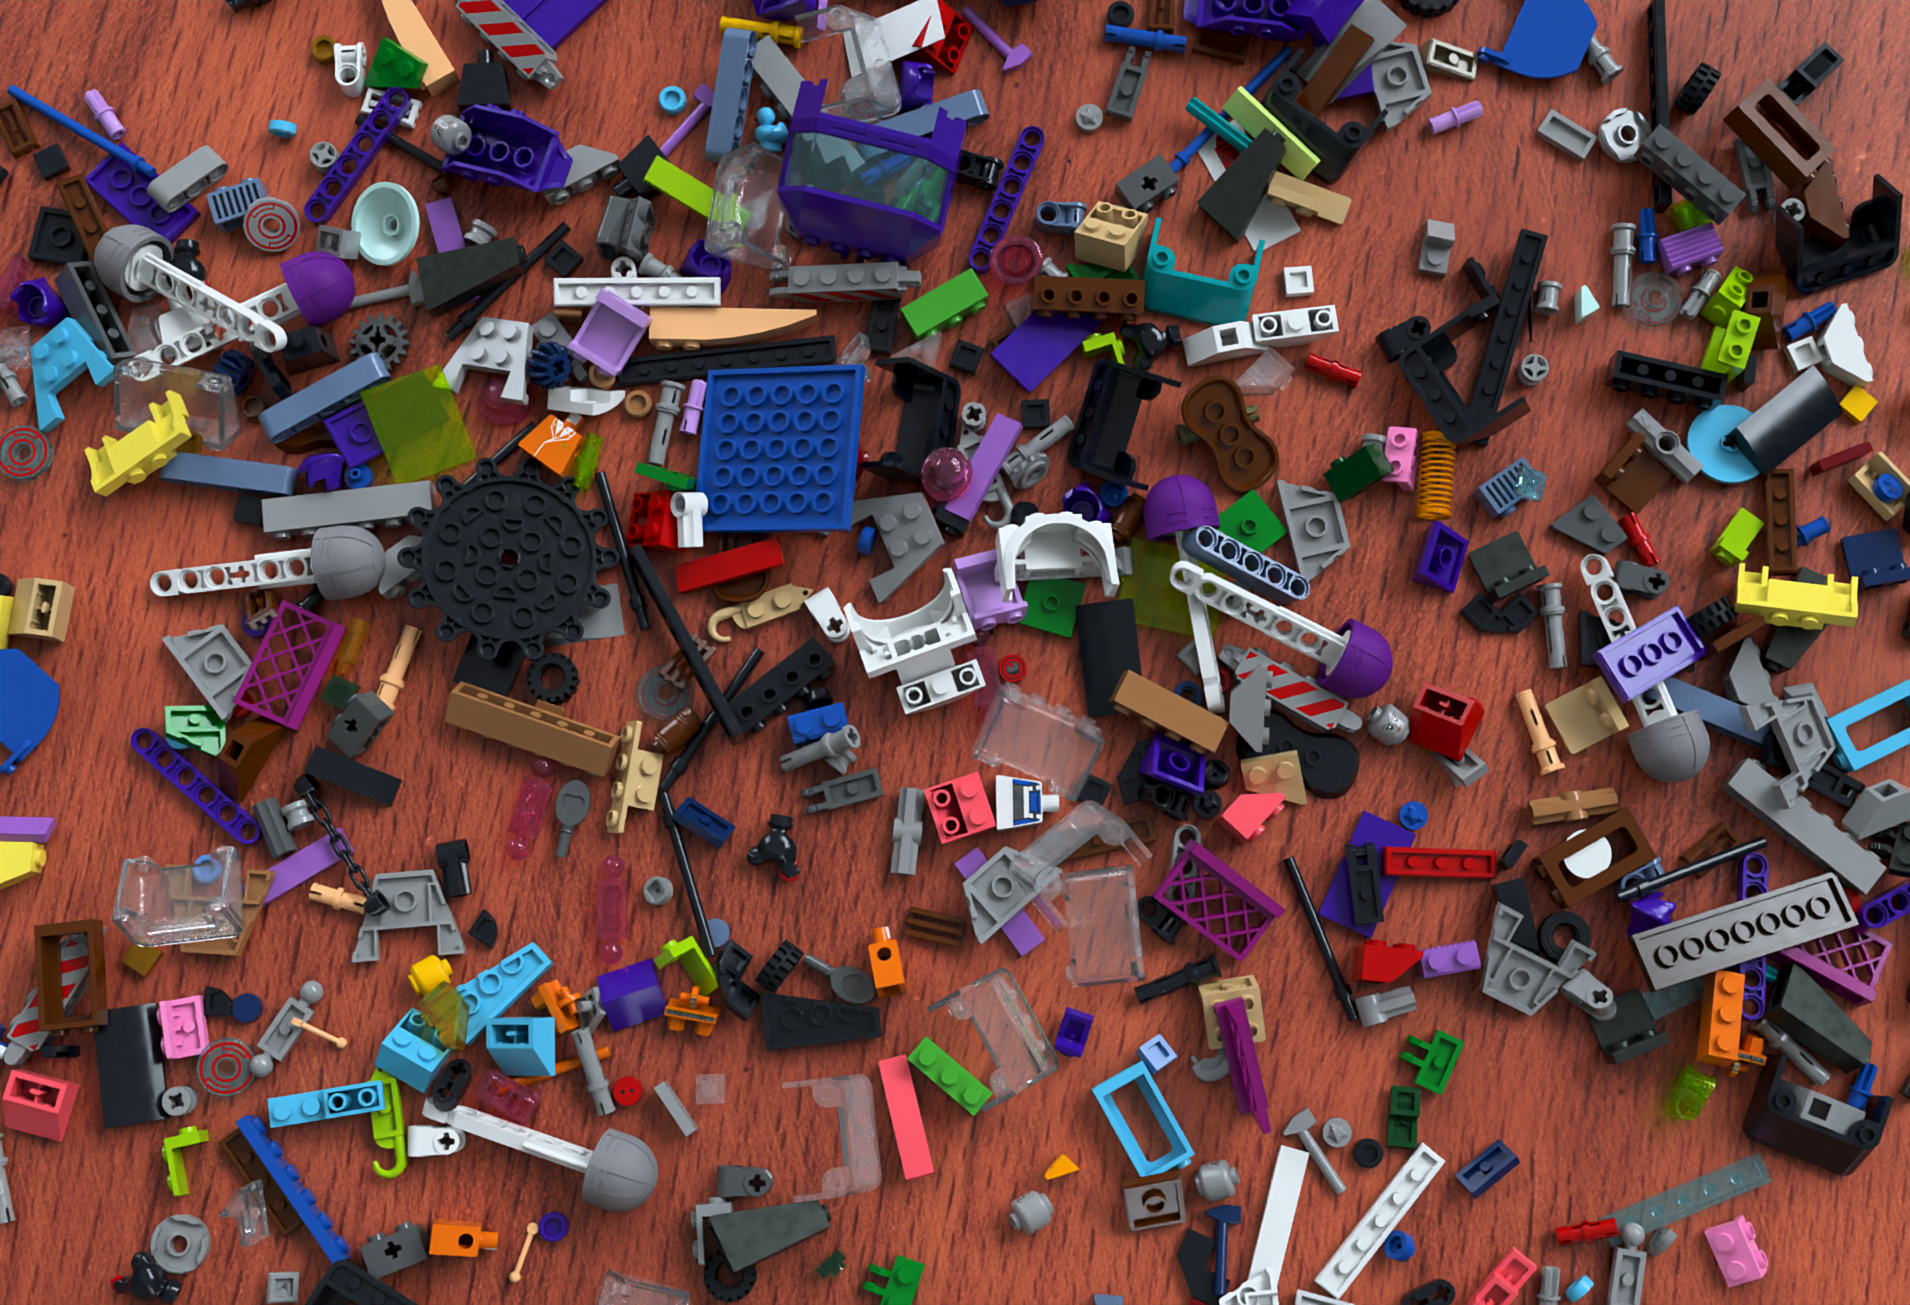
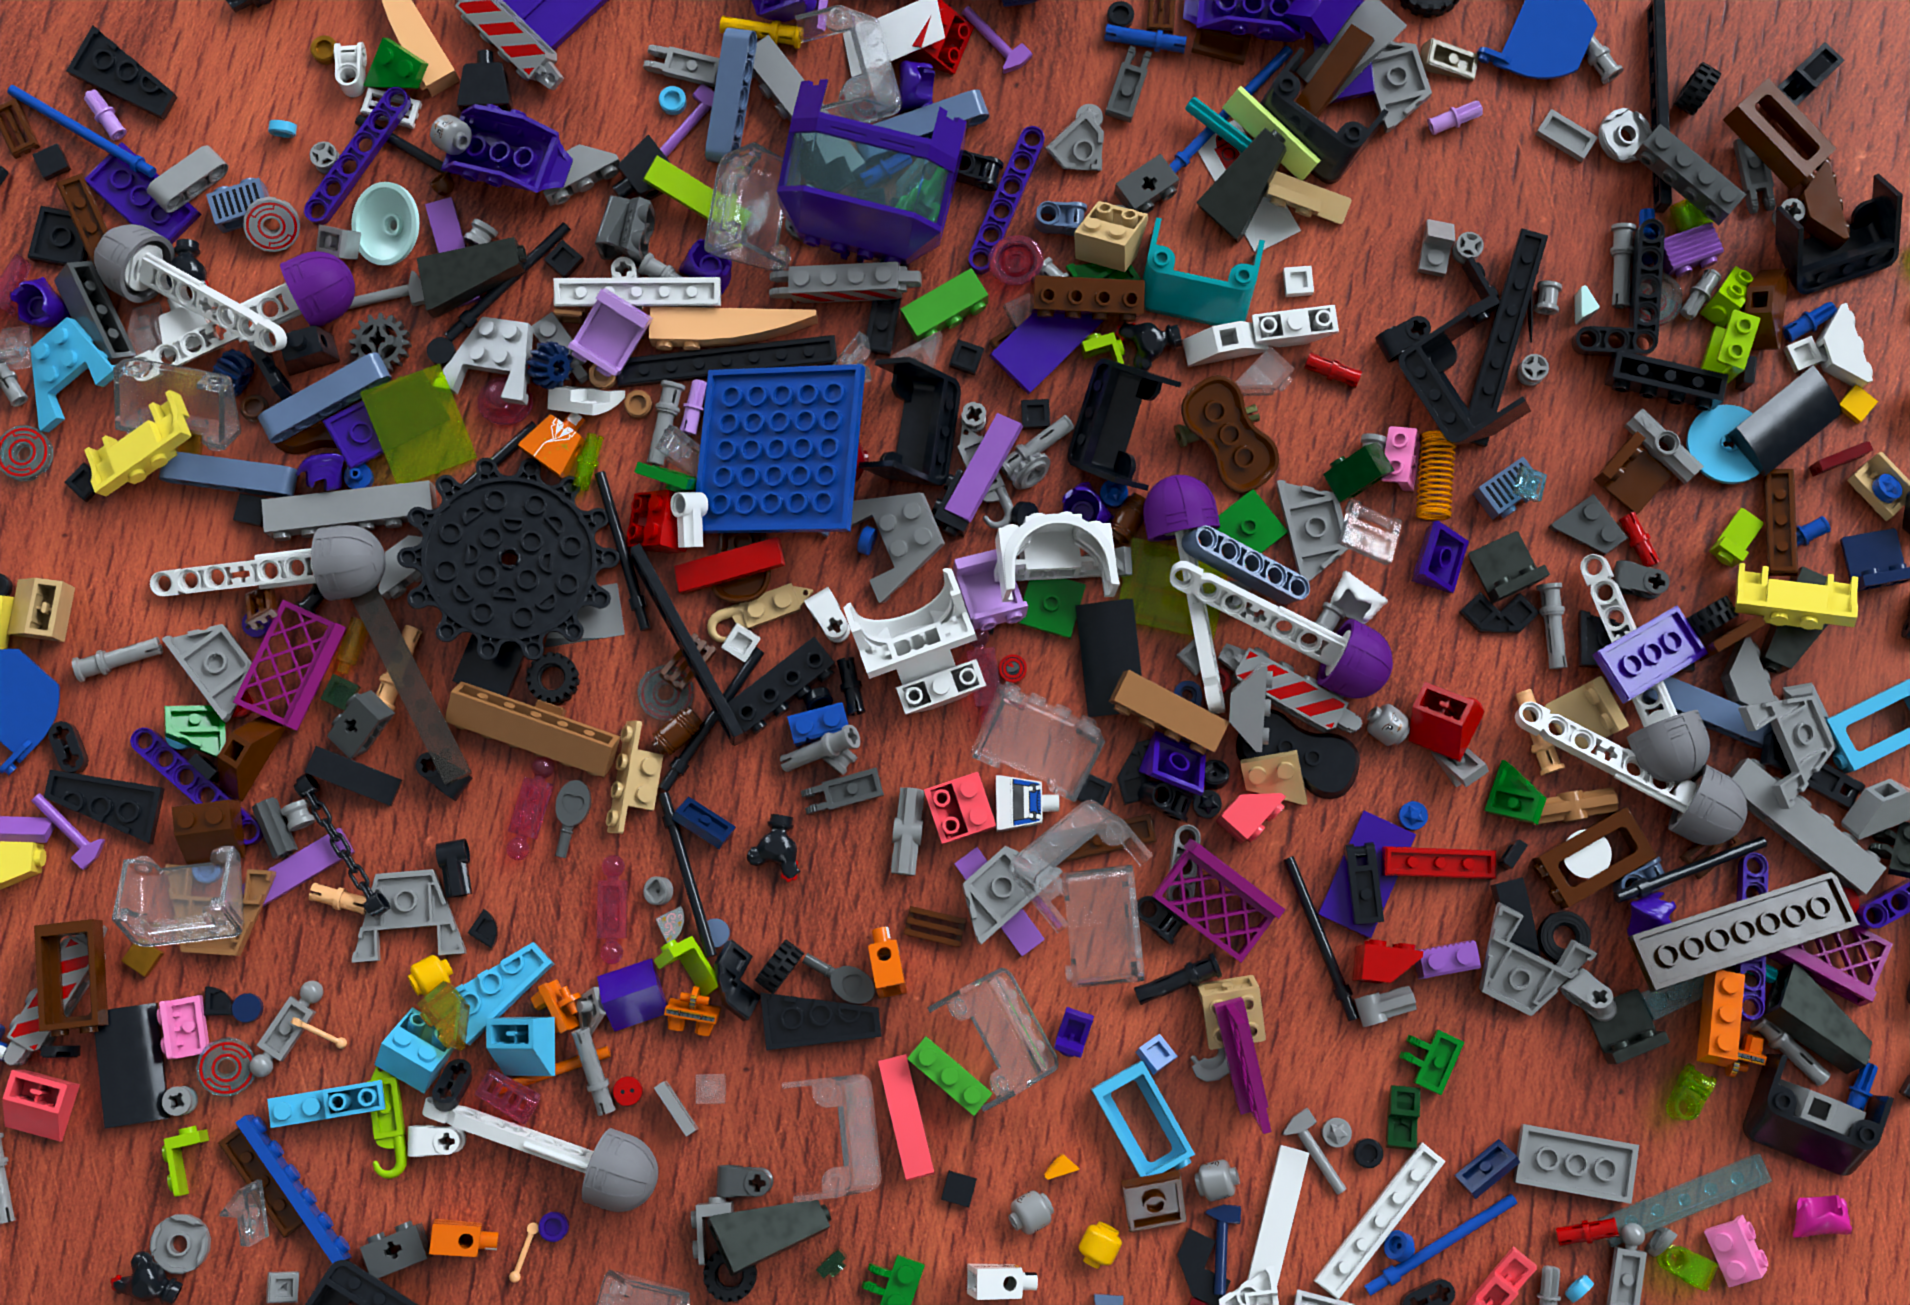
(74, 745): none -> black beam
(81, 482): none -> black tile
(87, 851): none -> medium lavender piece
(104, 662): none -> light grey pin
(116, 803): none -> black wing
(118, 74): none -> black wing
(205, 767): none -> black tile
(207, 827): none -> reddish brown slope
(411, 686): none -> clear smoke tile
(440, 351): none -> black tile
(453, 790): none -> black piece
(671, 923): none -> light grey tile
(680, 450): none -> clear slope
(683, 65): none -> light grey hinge
(740, 642): none -> white tile
(770, 135): medium azure animal -> none
(851, 686): none -> black pin
(946, 474): clear pink hat -> none
(959, 1188): none -> black tile
(987, 1280): none -> white torso
(1079, 145): none -> light grey plate
(1100, 1245): none -> yellow head
(1330, 616): none -> light grey bush
(1357, 598): none -> white hair
(1367, 538): none -> clear plate
(1393, 1275): none -> blue bar
(1467, 242): none -> light grey wheel
(1514, 796): none -> green wing
(1576, 1163): none -> light grey plate
(1638, 301): none -> black beam
(1690, 1266): none -> clear neon green piece
(1706, 807): none -> piece
(1821, 1216): none -> dark pink hair

